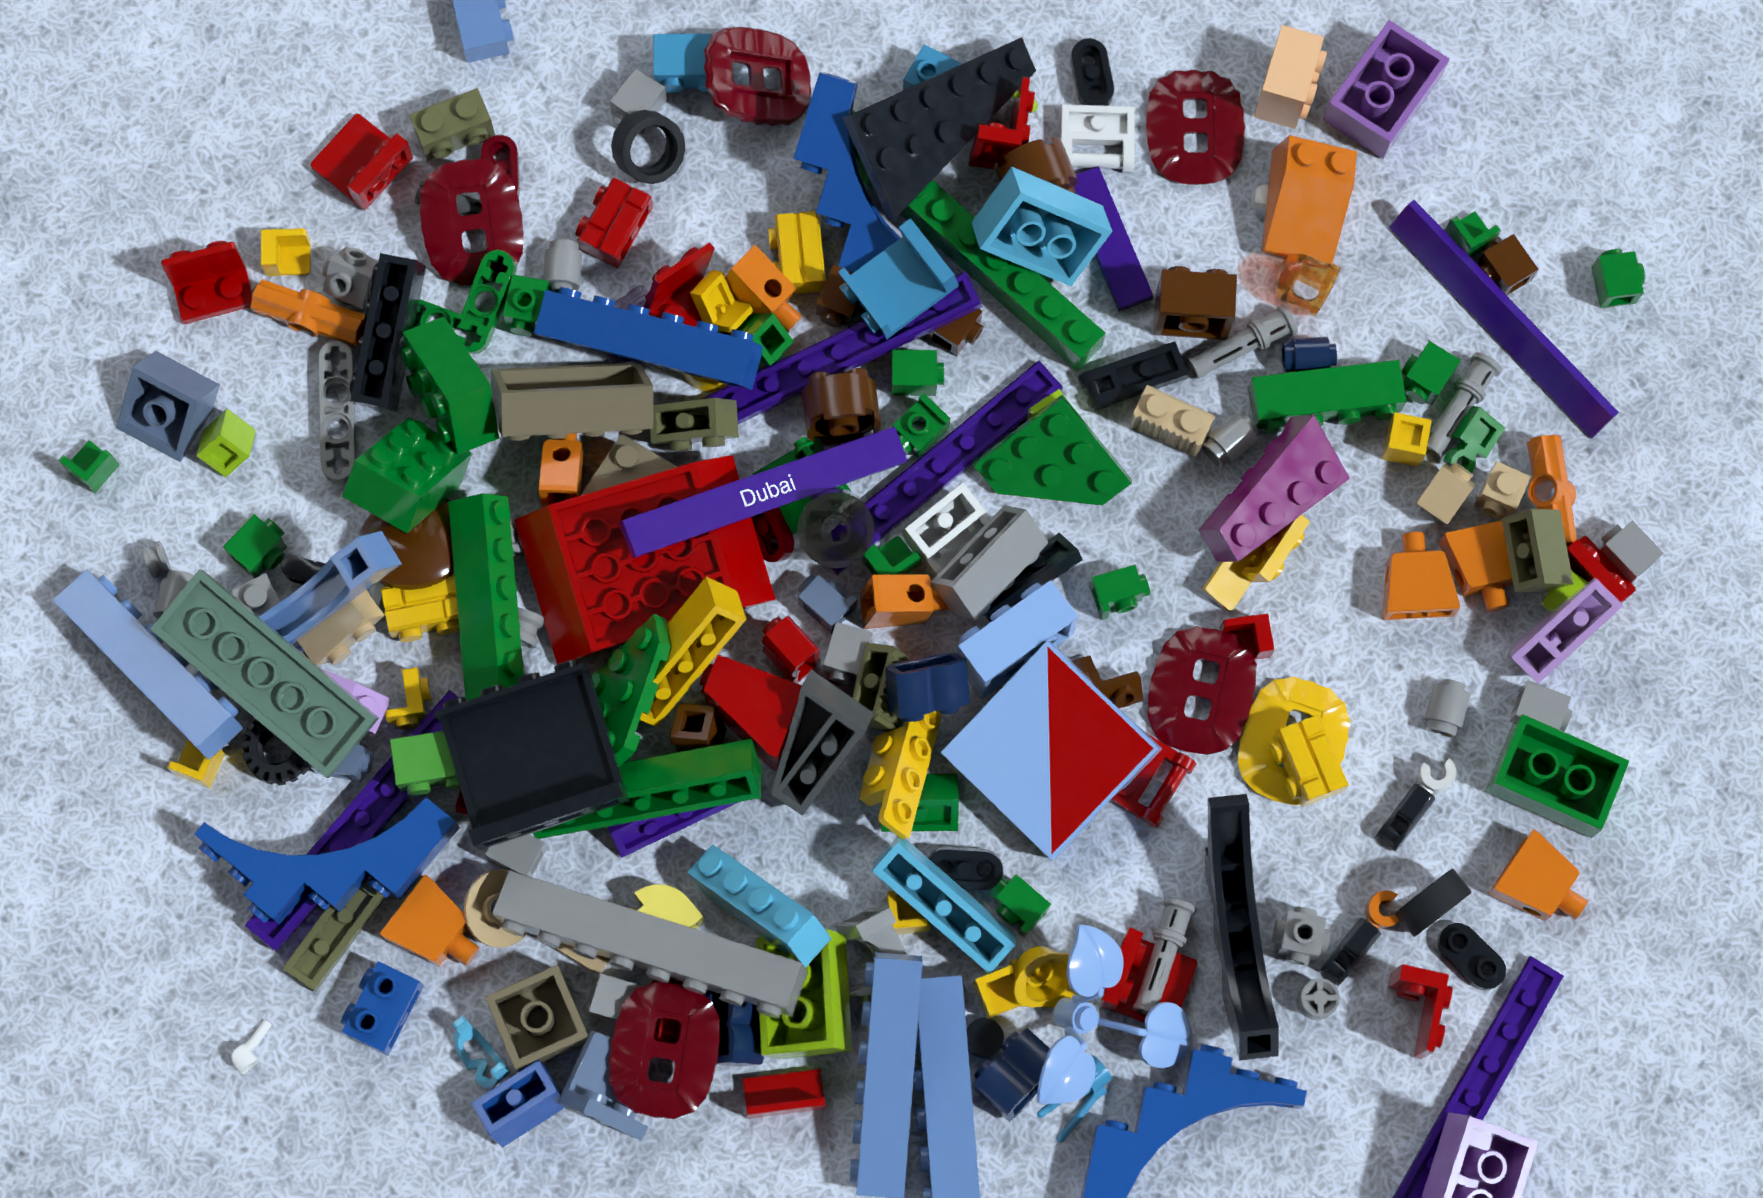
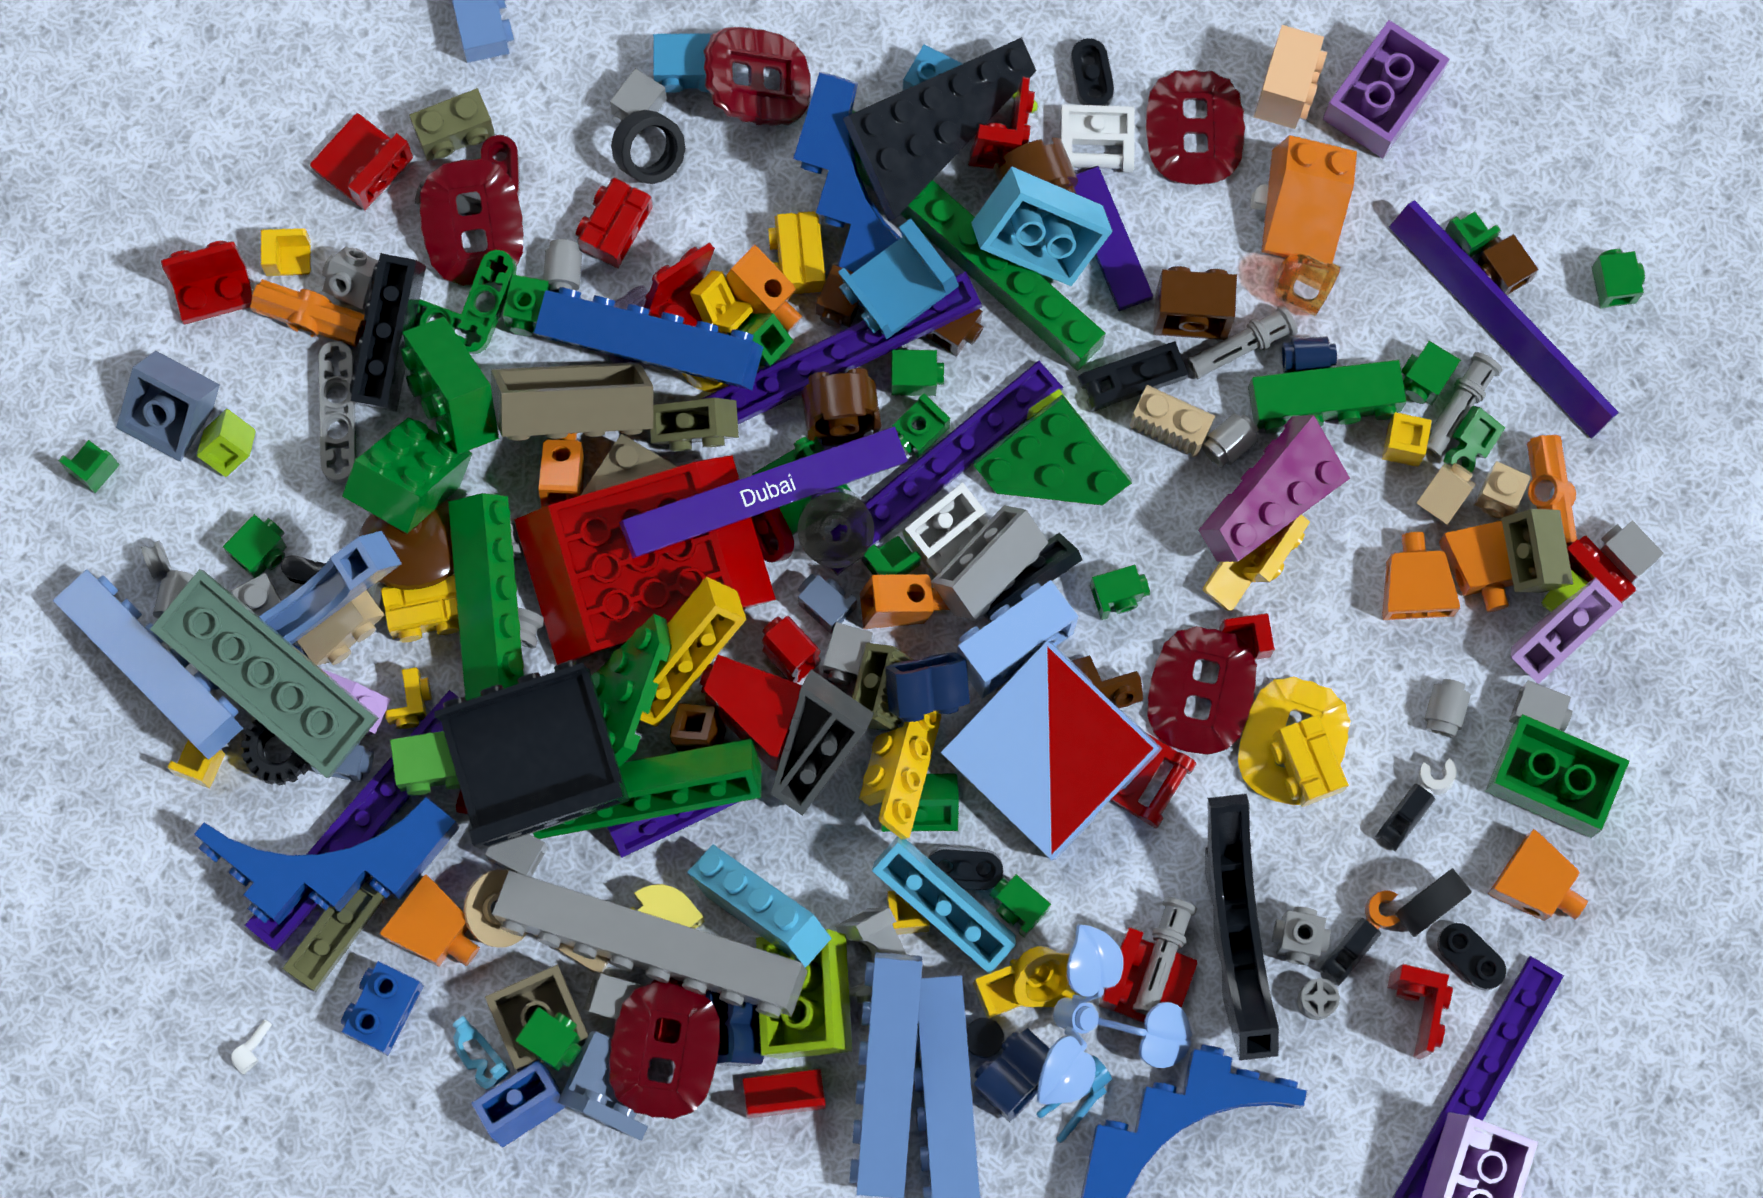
(550, 1039): none -> green brick

